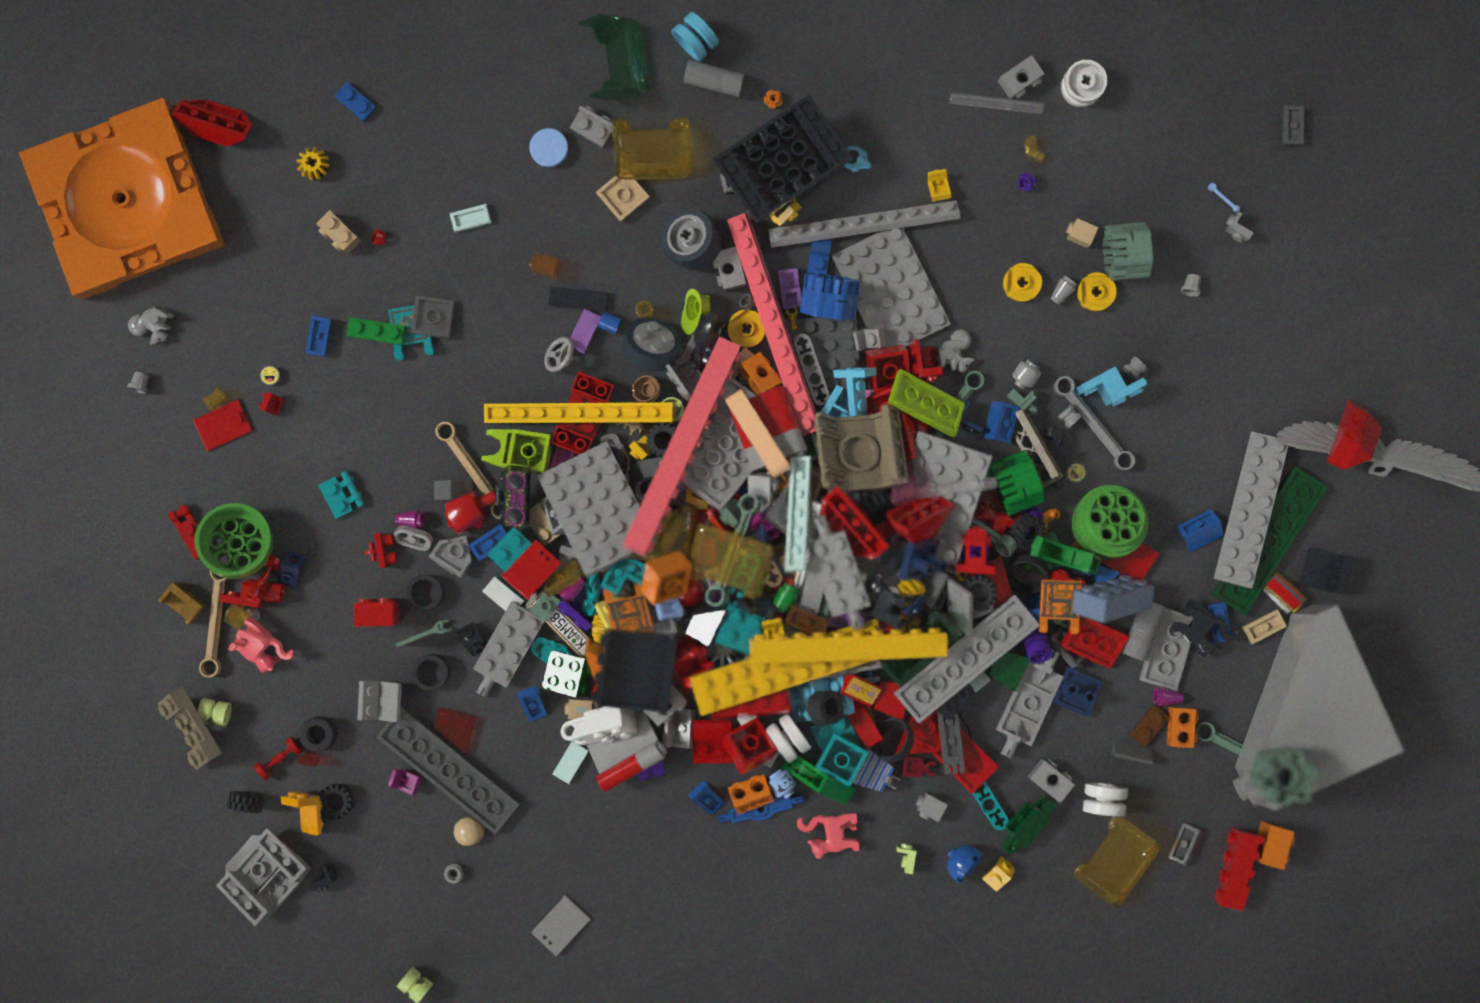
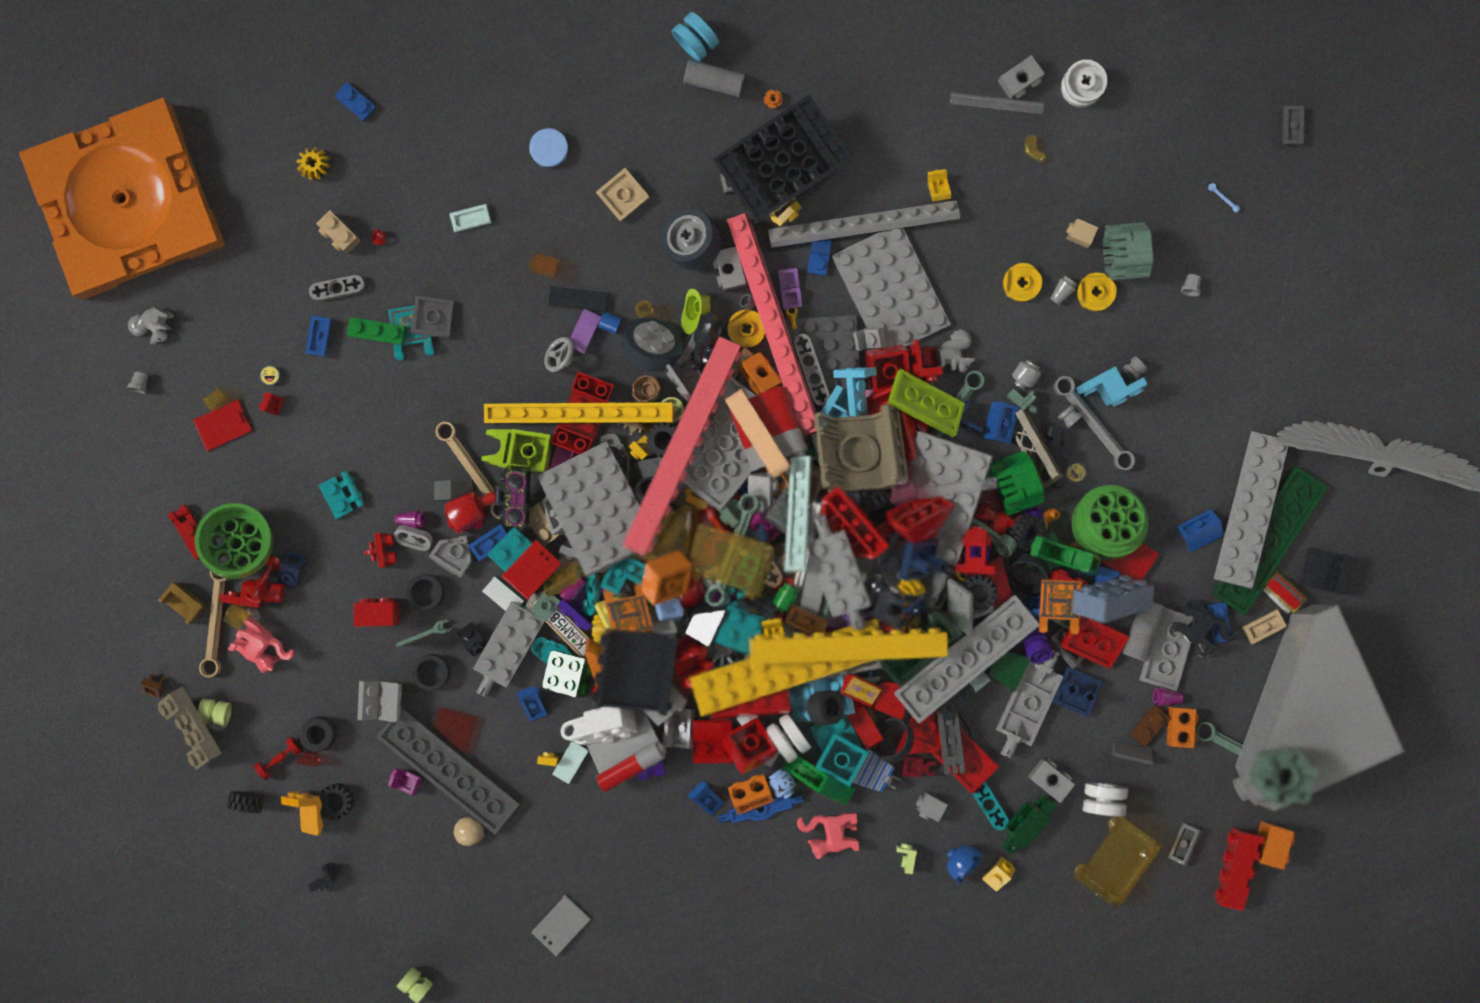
(151, 687): none -> reddish brown tile
(213, 121): red wedge -> none
(262, 876): light grey slope -> none
(324, 295): none -> light grey beam
(451, 879): light grey plate -> none
(548, 759): none -> yellow plate
(577, 707): tan brick -> none
(592, 126): light grey bracket -> none
(624, 56): clear green windscreen -> none
(652, 151): clear yellow windscreen -> none
(830, 298): blue piece -> none
(862, 161): medium azure piece -> none
(1024, 185): dark purple plate -> none
(1238, 232): light grey bracket -> none
(1355, 437): red wedge -> none

